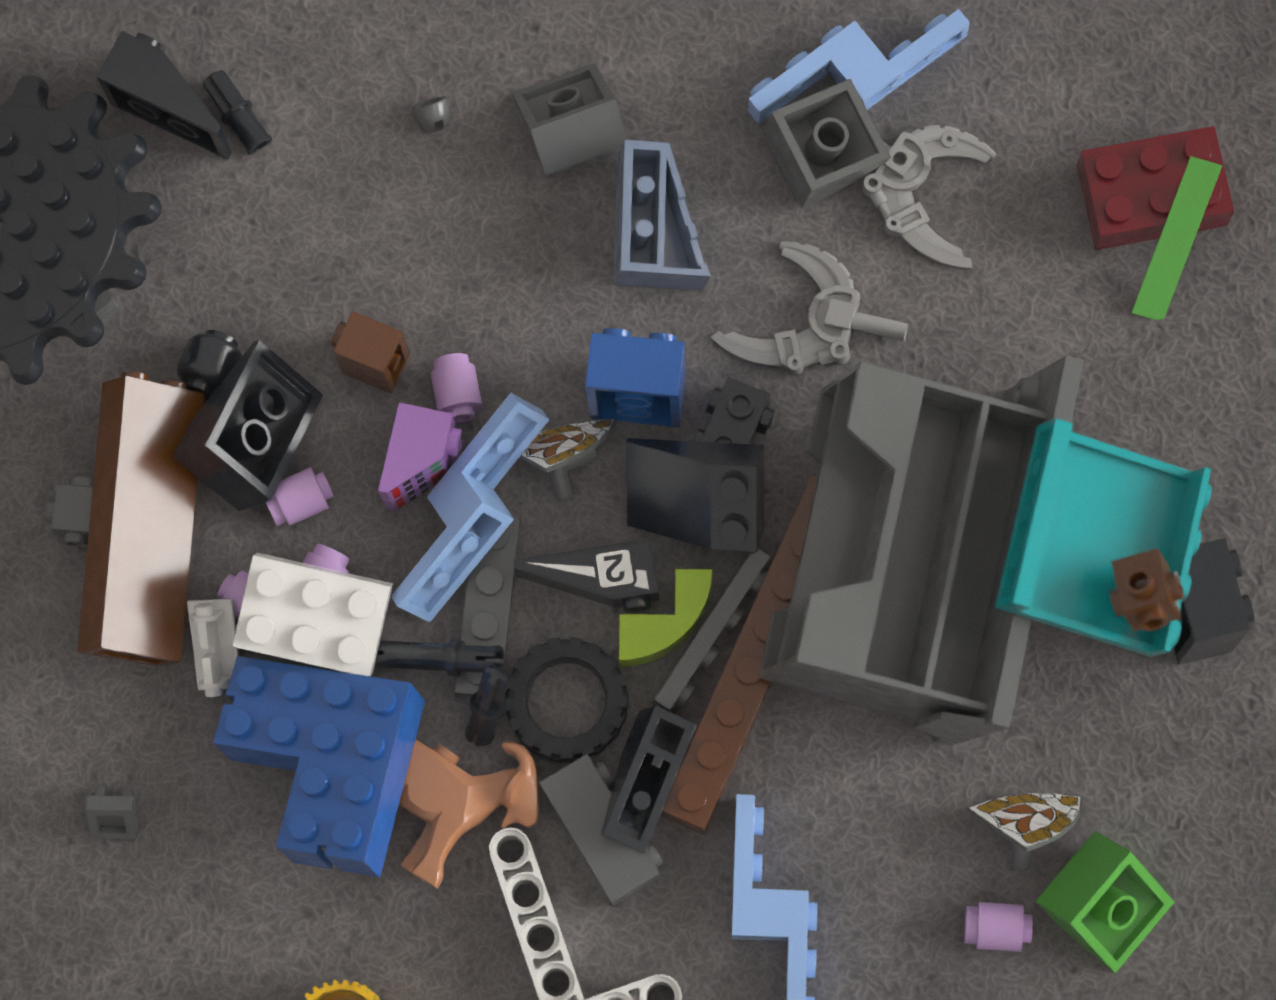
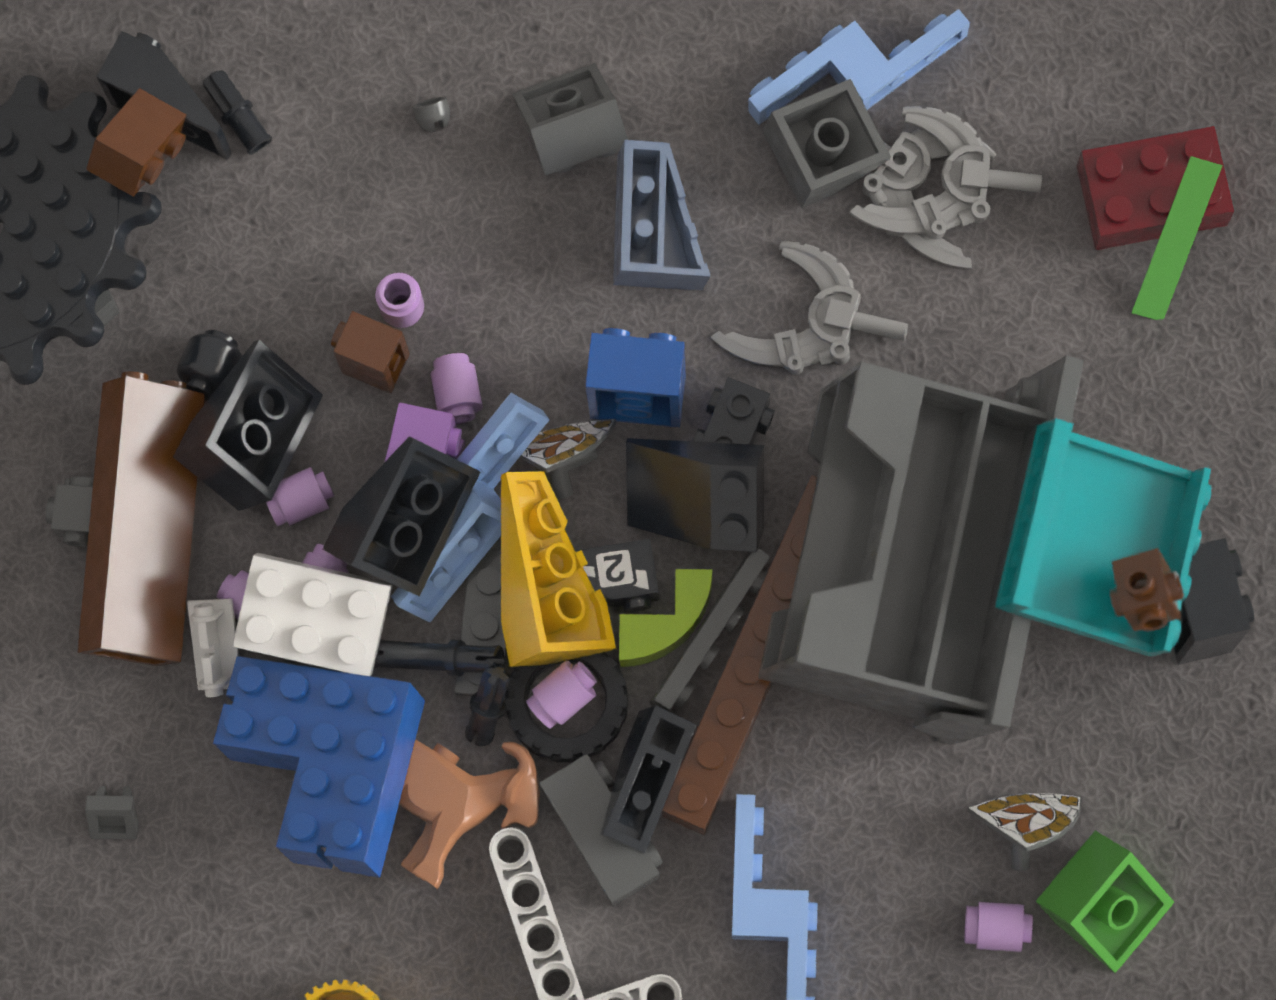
(137, 143): none -> reddish brown brick
(398, 287): none -> lavender brick
(403, 515): none -> black slope
(545, 592): none -> yellow wedge
(562, 693): none -> lavender brick
(963, 178): none -> light grey bar

